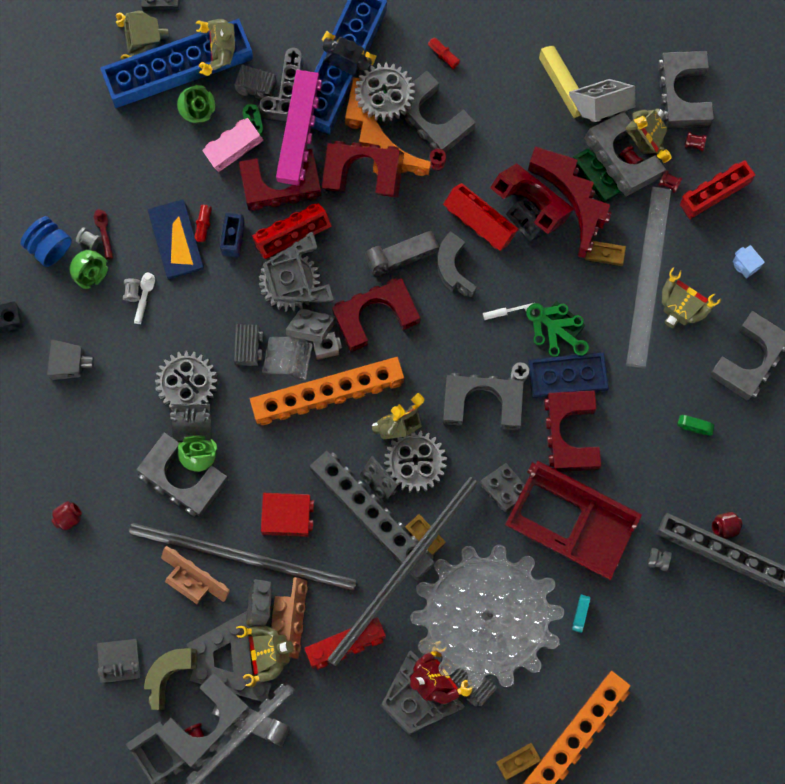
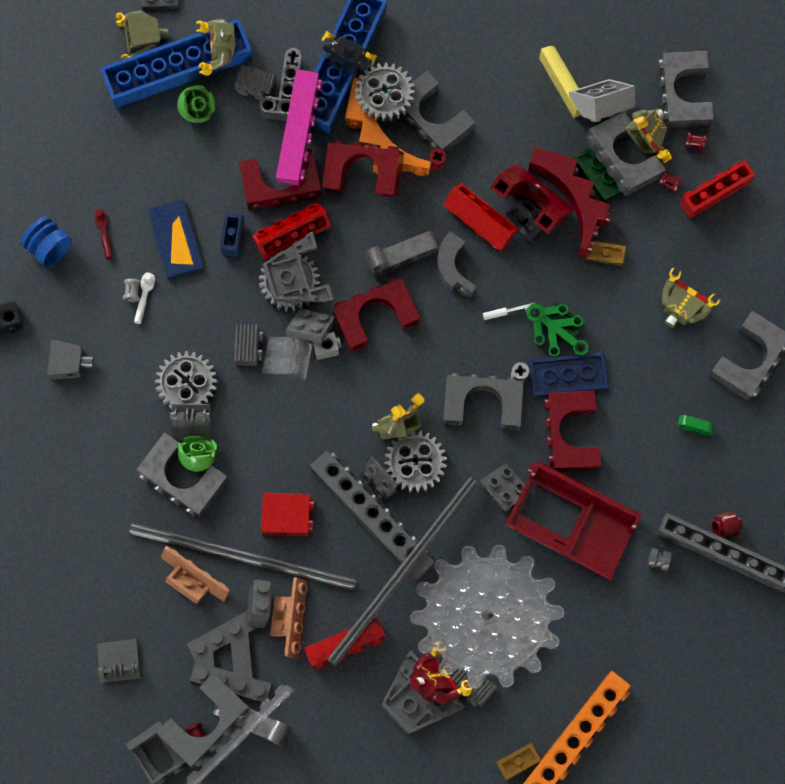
(66, 515): dark red head -> none
(88, 239): light grey bush -> none
(88, 268): bright green cylinder -> none
(163, 669): olive arch -> none
(203, 223): red axle -> none
(232, 144): bright pink brick -> none
(257, 119): green beam -> none
(268, 652): olive torso -> none
(334, 382): orange brick -> none
(418, 528): pearl gold plate -> none
(443, 53): red axle -> none
(581, 613): teal beam -> none
(630, 156): dark red bush -> none
(648, 277): clear plate -> none
(747, 261): light blue brick -> none

